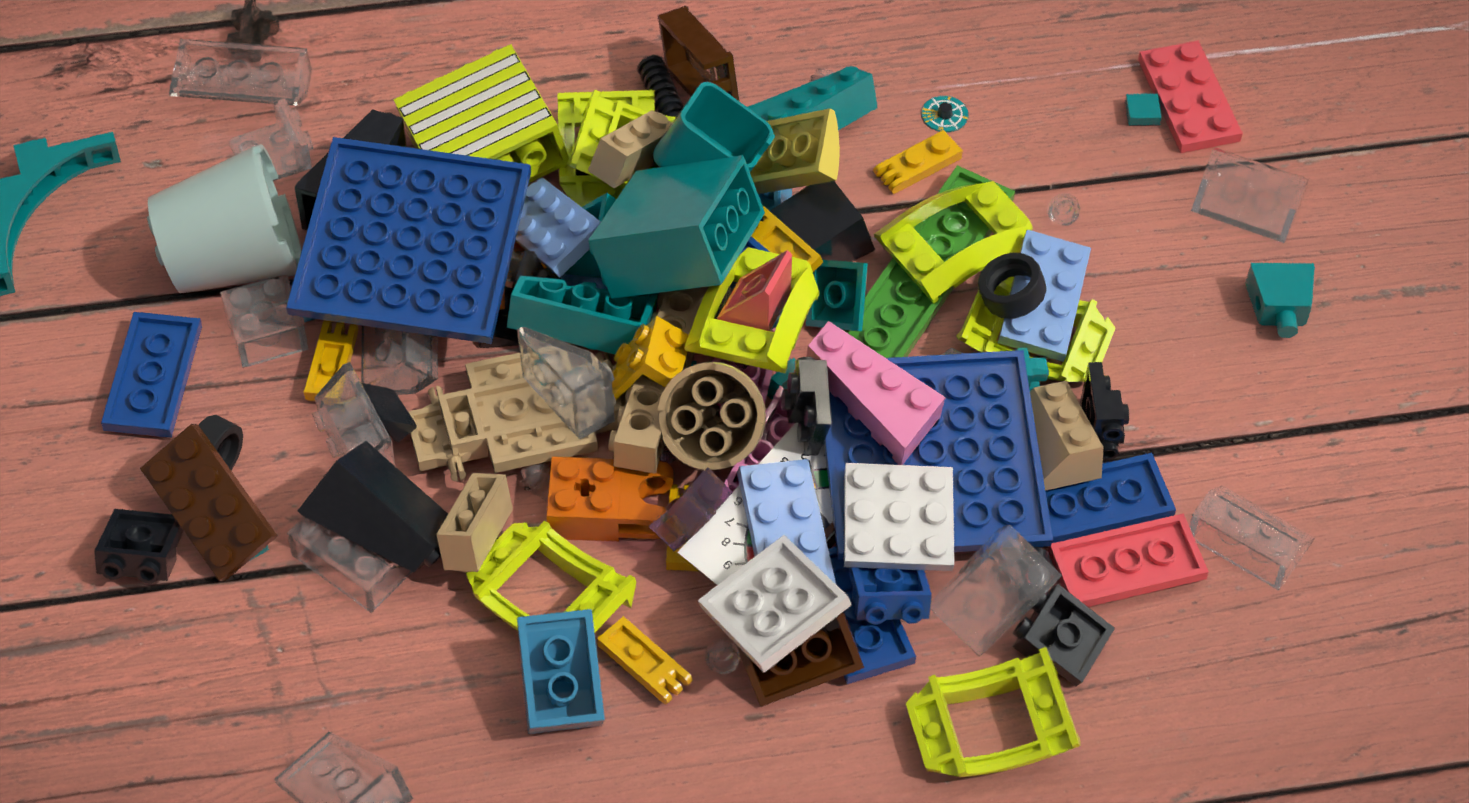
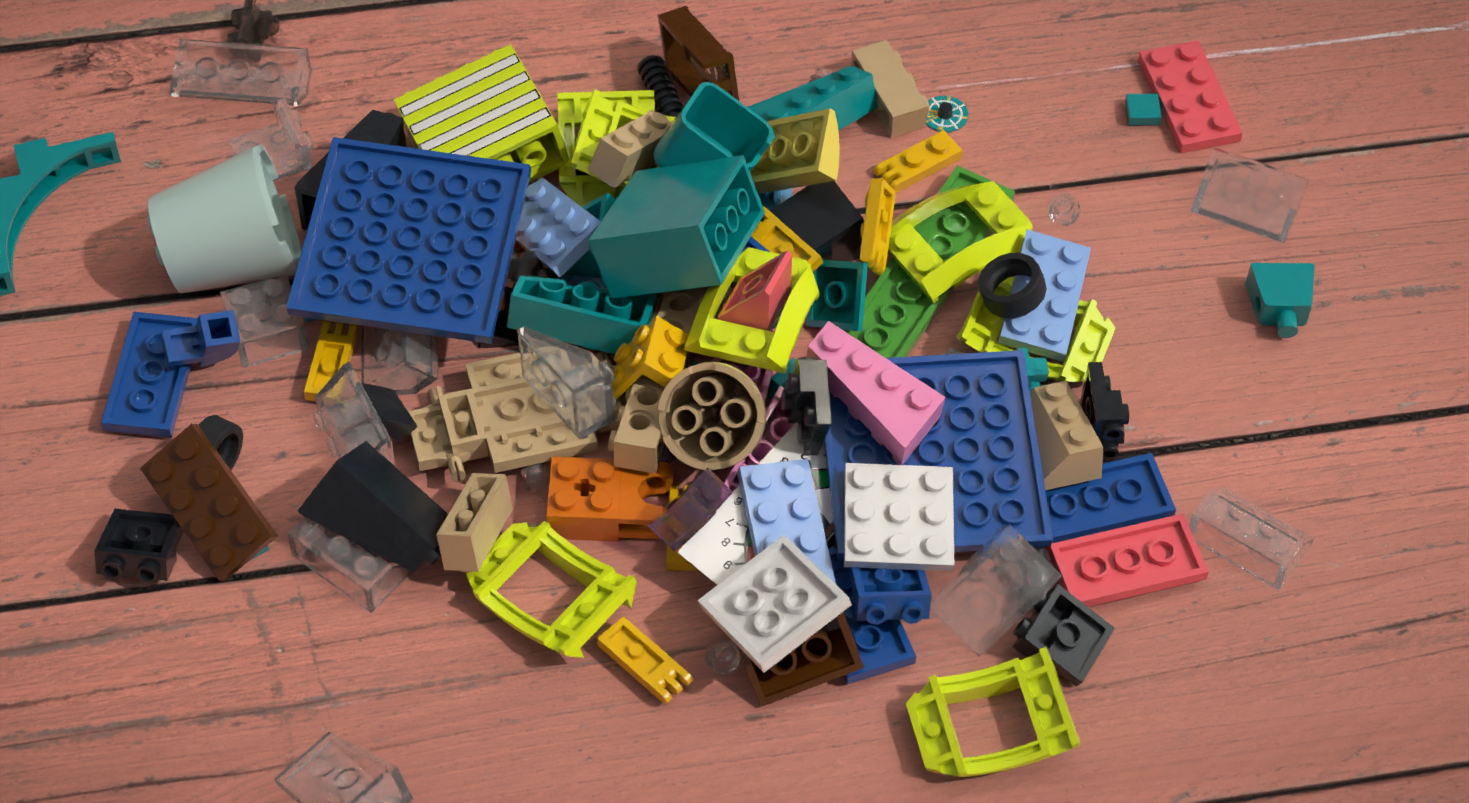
(207, 342): none -> blue brick
(560, 671): dark azure slope -> none
(877, 225): none -> yellow hinge
(898, 100): none -> tan brick

